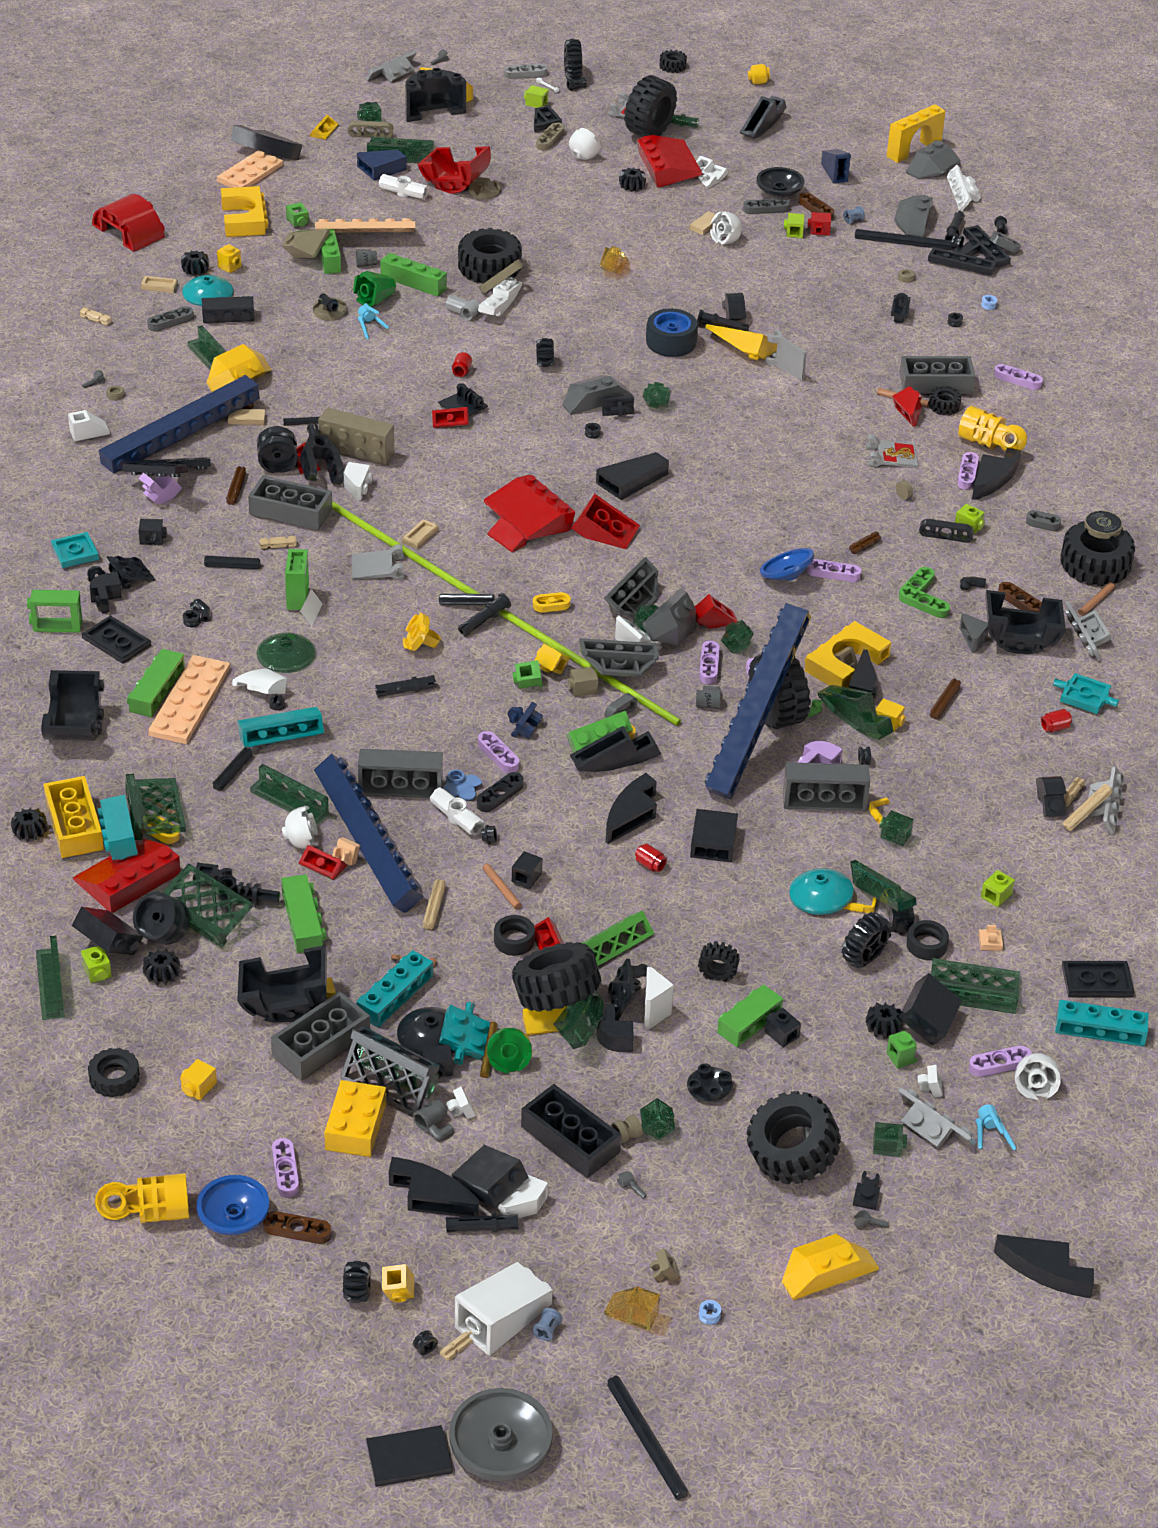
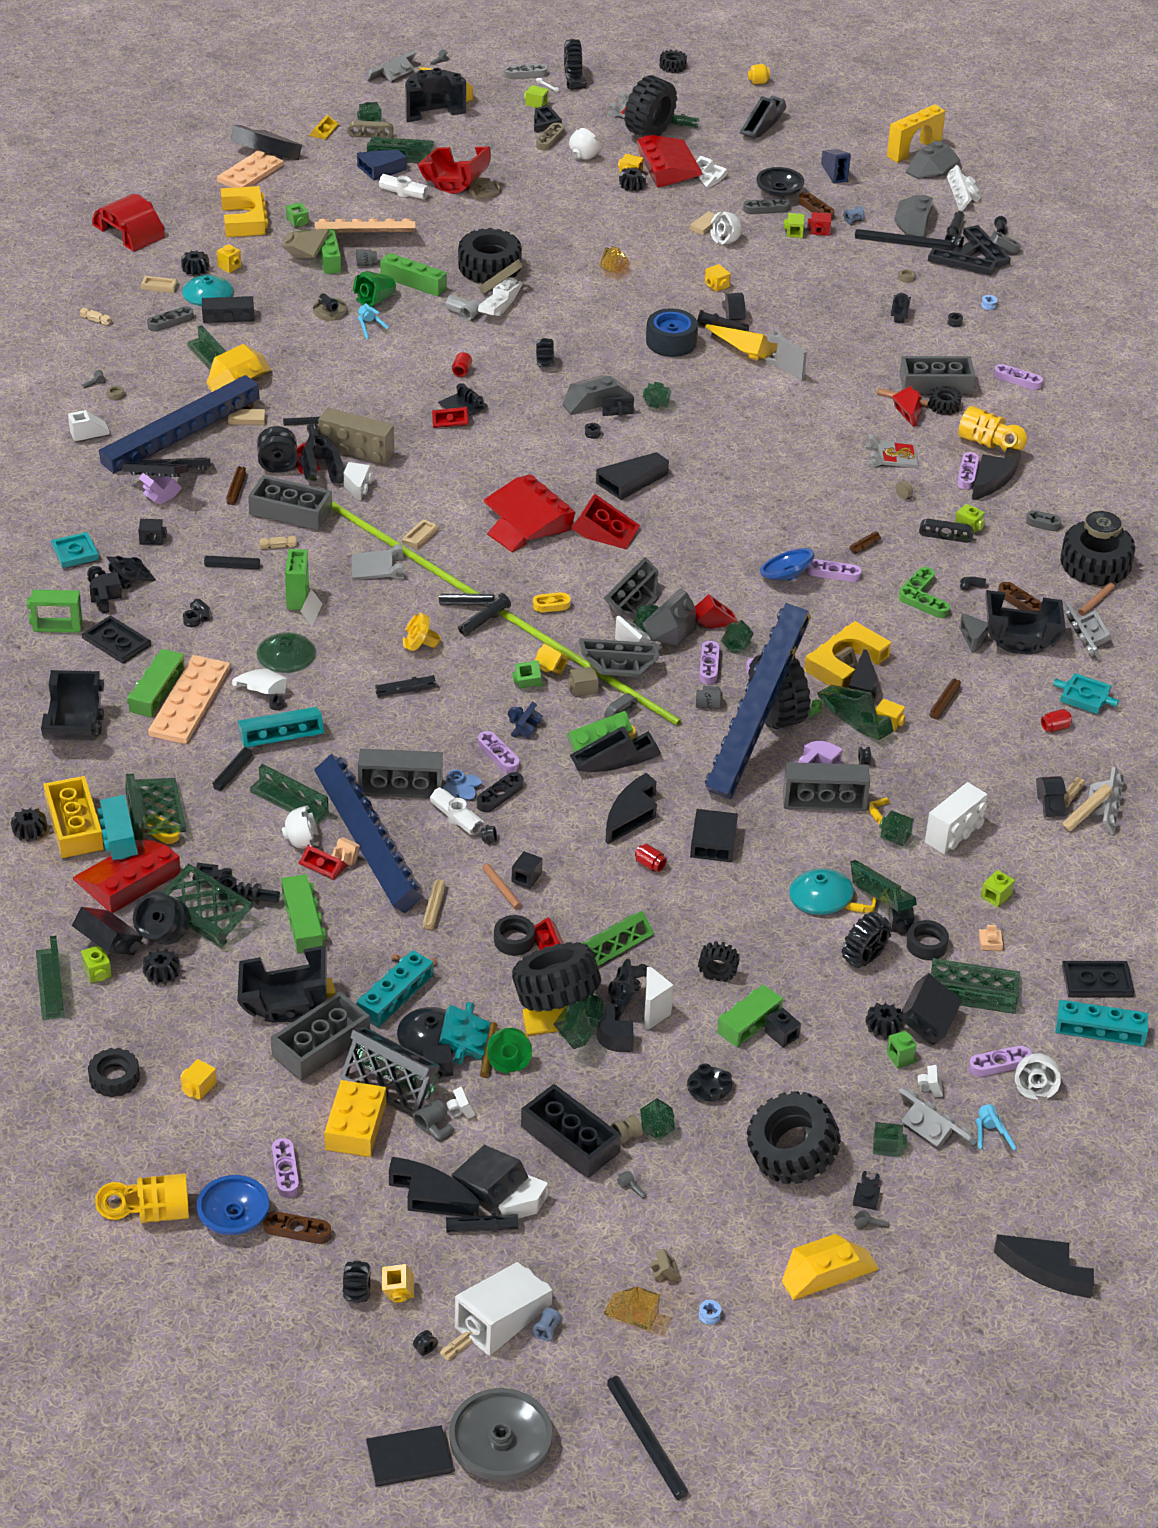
(630, 161): none -> yellow brick
(717, 277): none -> yellow brick
(956, 818): none -> white brick

